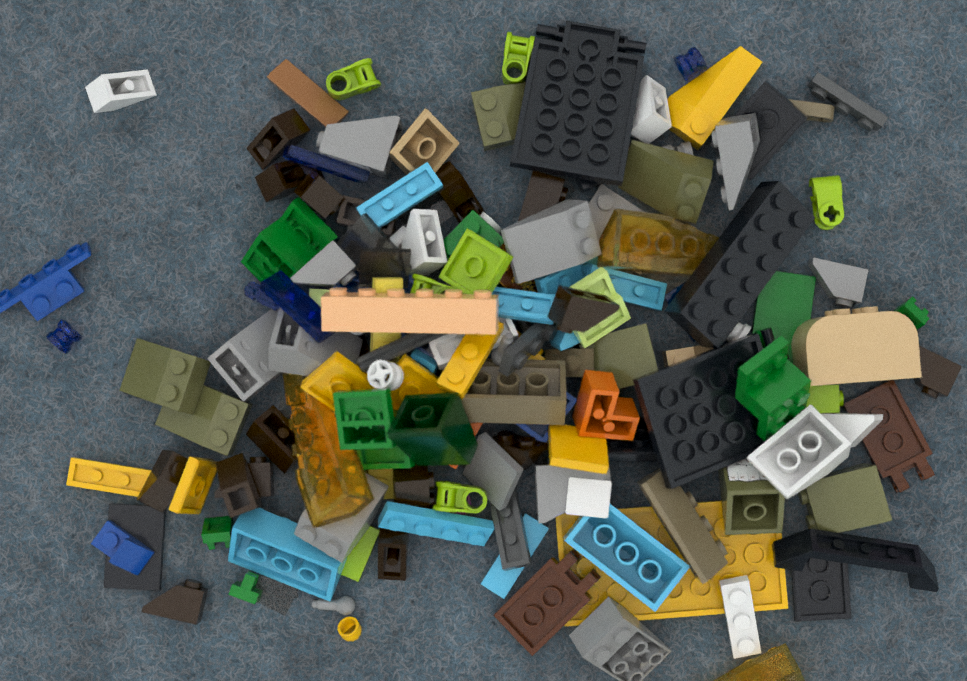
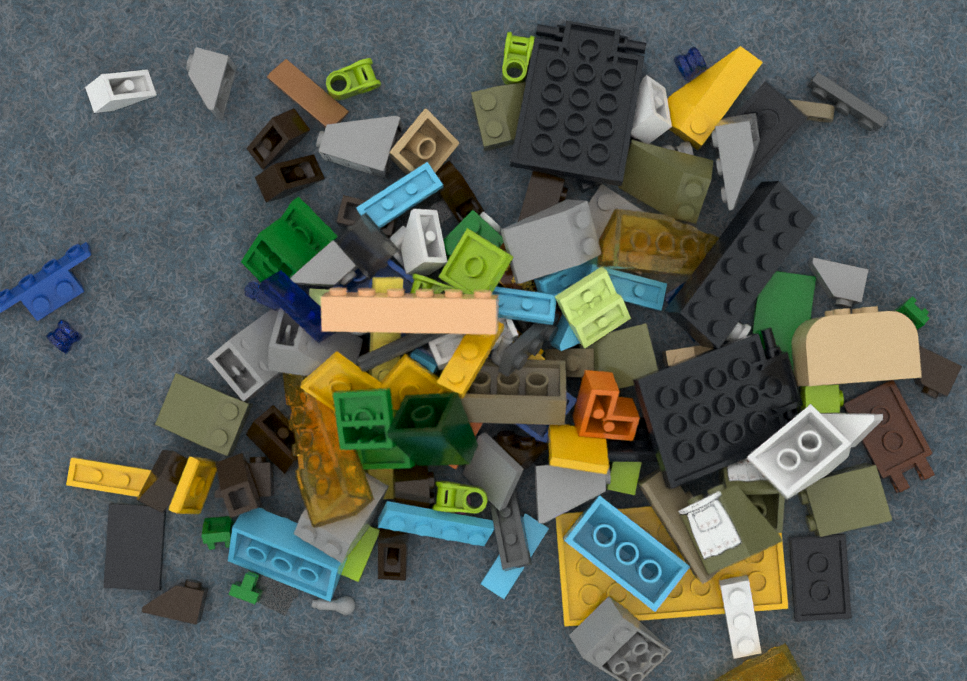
(122, 548): blue slope -> none
(165, 376): olive slope -> none
(212, 77): none -> light grey slope
(319, 195): dark brown slope -> none
(325, 164): clear blue tile -> none
(346, 627): yellow hinge -> none
(378, 372): white wheel -> none
(383, 263): clear smoke piece -> none
(546, 602): reddish brown tile -> none
(579, 309): dark brown slope -> none
(588, 497): white sticker -> none
(624, 477): none -> lime brick
(726, 527): none -> slope
(772, 388): green bracket -> none
(796, 549): black slope -> none
(827, 197): lime piece -> none

